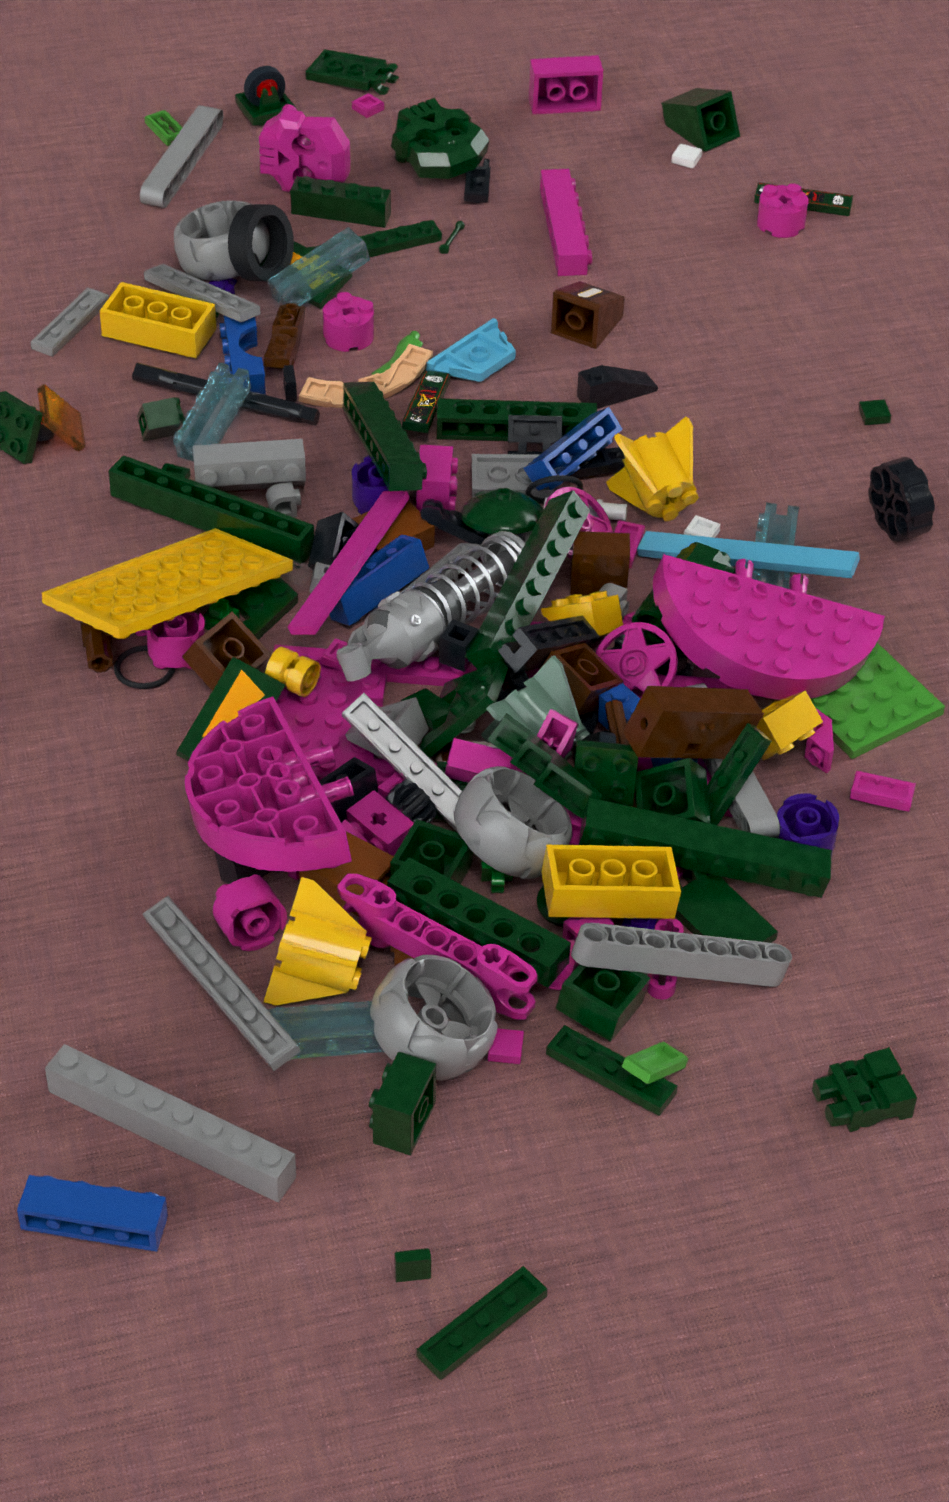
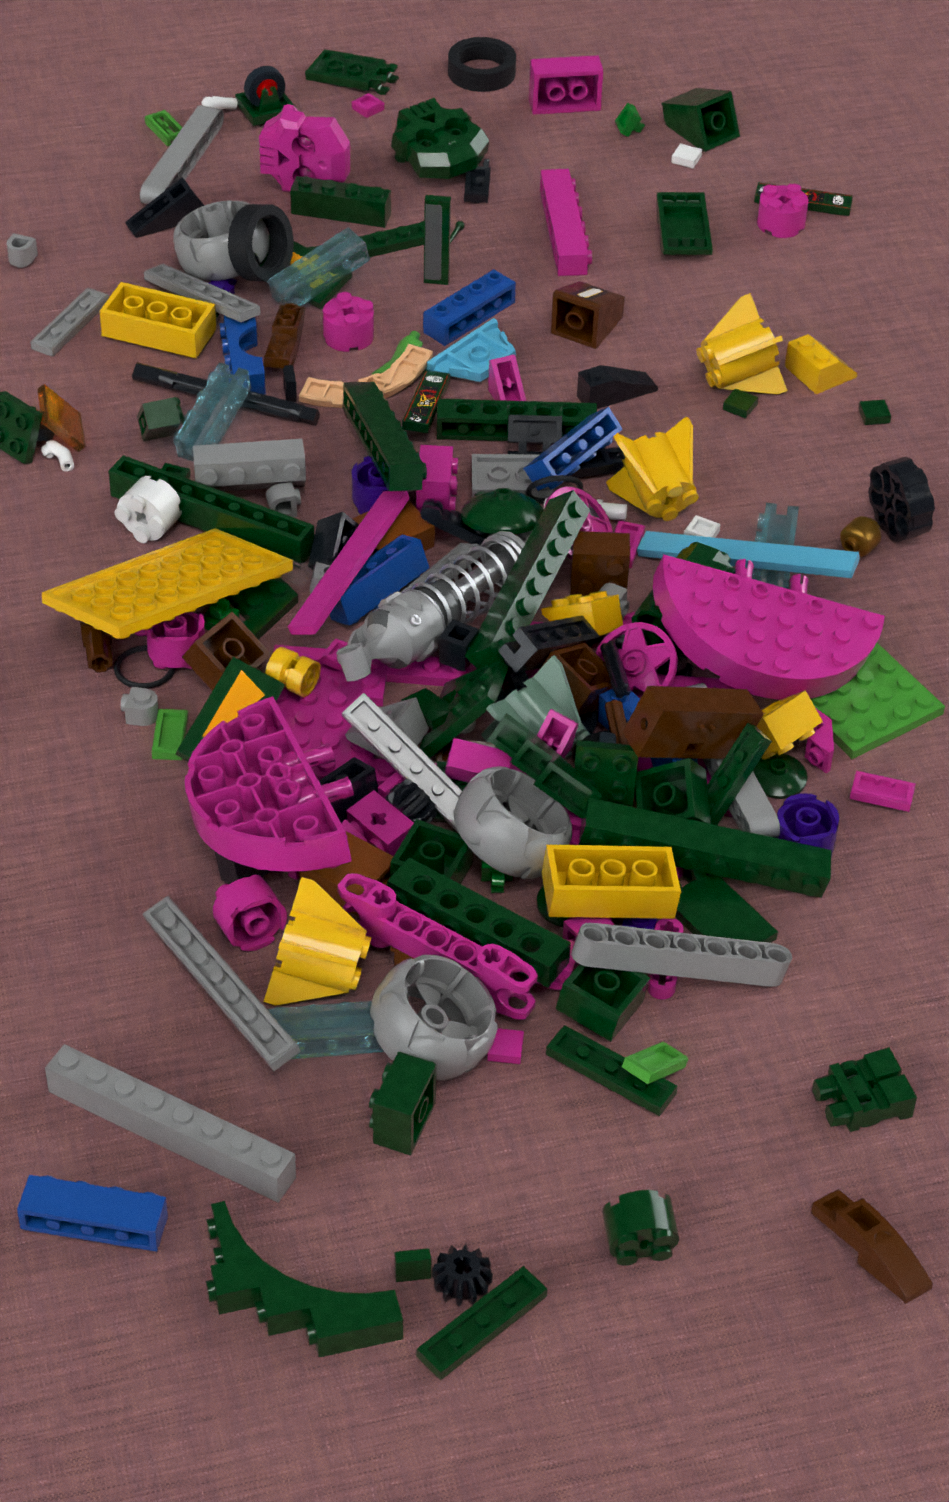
(21, 250): none -> light grey plate
(64, 455): none -> white arm
(140, 706): none -> light grey plate
(148, 509): none -> white brick
(165, 210): none -> black slope
(169, 733): none -> bright green tile
(220, 102): none -> white arm
(331, 1318): none -> dark green arch
(437, 239): none -> tile
(462, 1275): none -> black gear
(469, 307): none -> blue brick
(482, 79): none -> black tyre
(505, 379): none -> dark pink slope
(615, 669): none -> black axle
(629, 120): none -> green tile
(640, 1227): none -> dark green brick
(683, 223): none -> dark green slope
(740, 403): none -> dark green tile
(742, 352): none -> yellow brick
(781, 776): none -> dark green dish
(816, 364): none -> yellow slope
(861, 535): none -> pearl gold head
(877, 1242): none -> reddish brown slope

